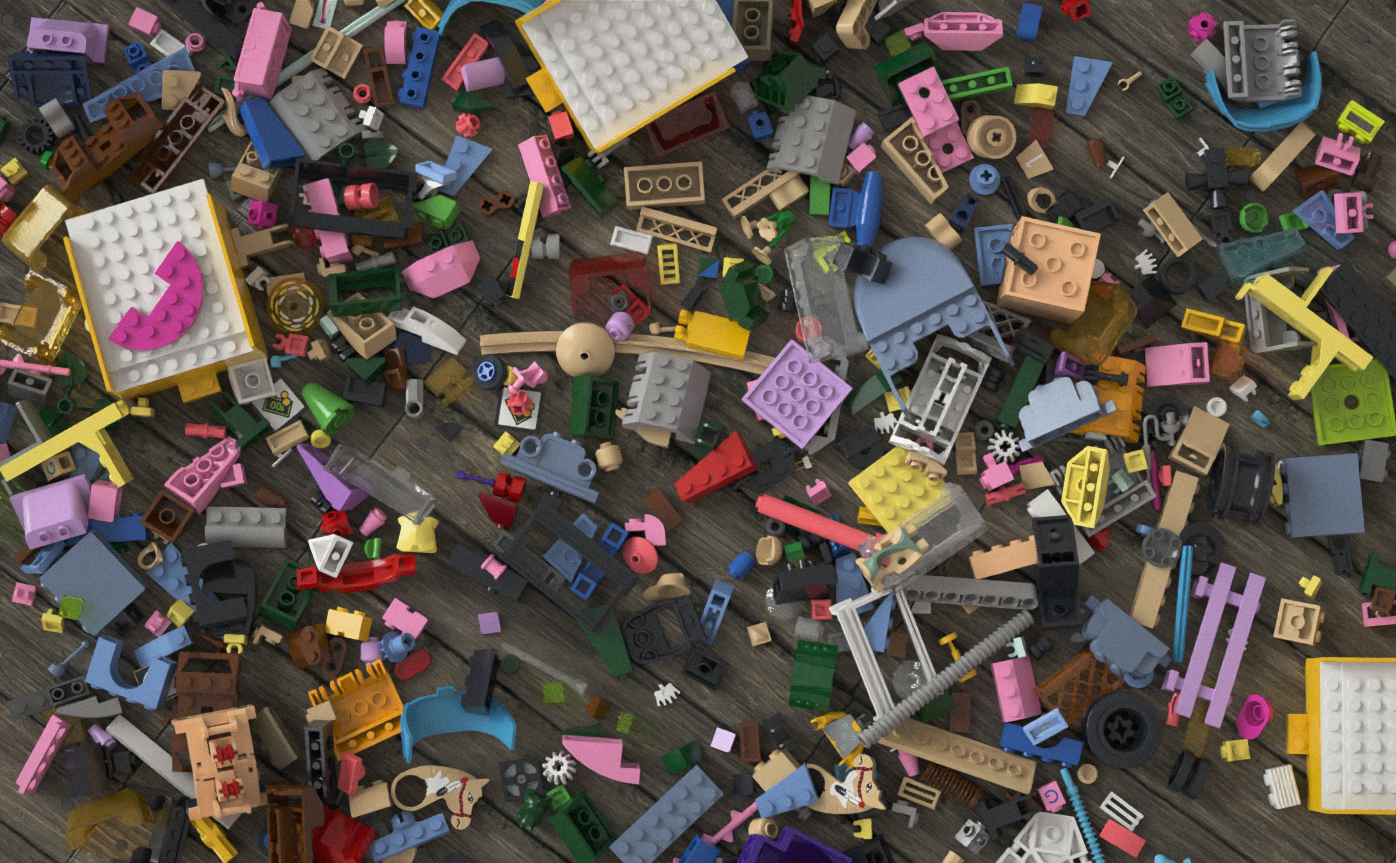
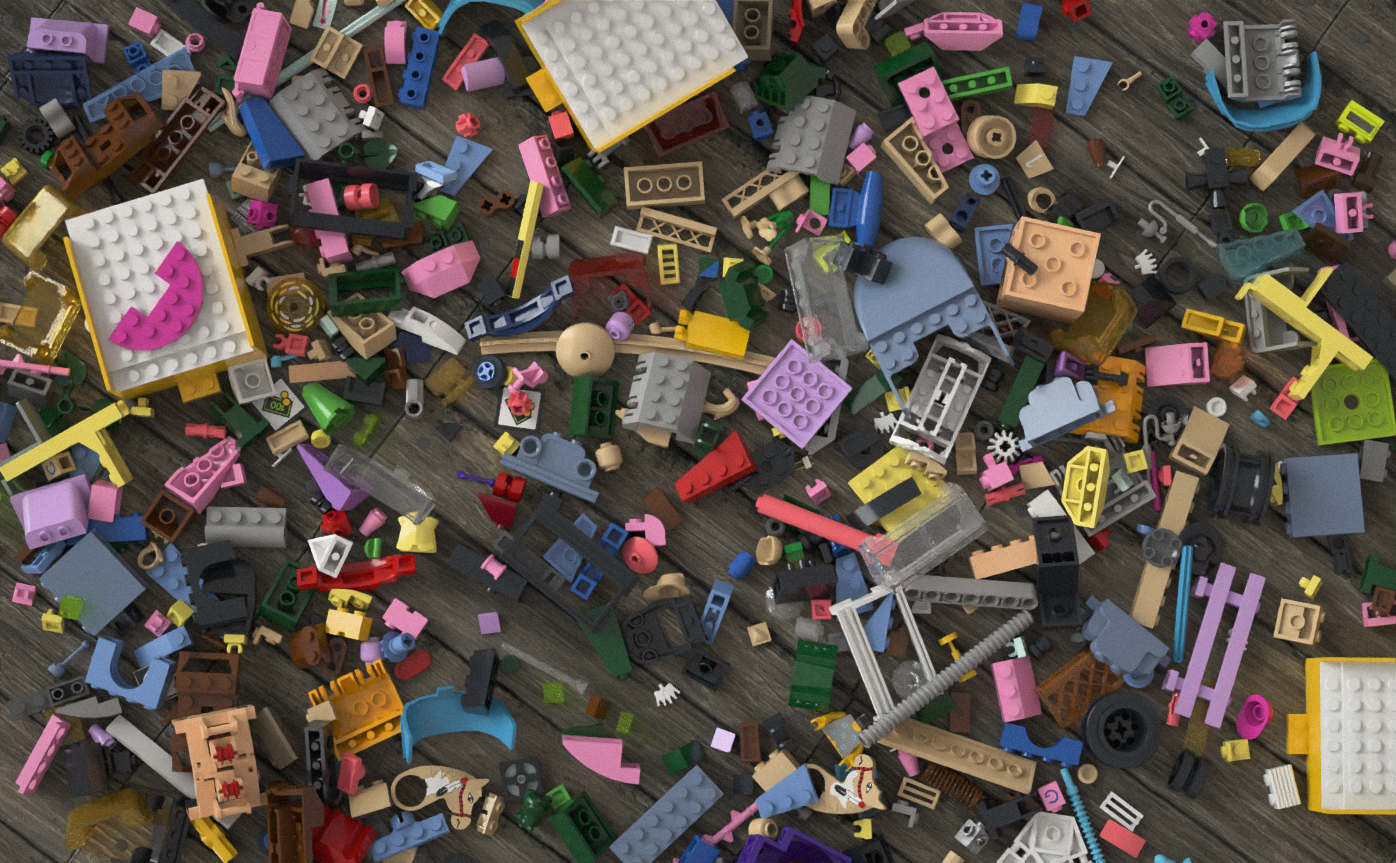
(319, 371): none -> light nougat sticker
(342, 597): none -> light yellow slope
(362, 436): none -> clear neon green plate
(471, 104): dark green slope -> none
(488, 823): none -> tan hinge
(523, 317): none -> dark blue piece
(552, 767): white gear -> none
(724, 409): none -> tan piece
(804, 221): none -> bright pink bracket
(884, 504): none -> black slope
(902, 548): tan hips -> none
(1045, 726): light blue piece -> none
(1172, 224): tan brick -> none
(1283, 404): none -> coral slope
(1325, 244): none -> dark brown plate

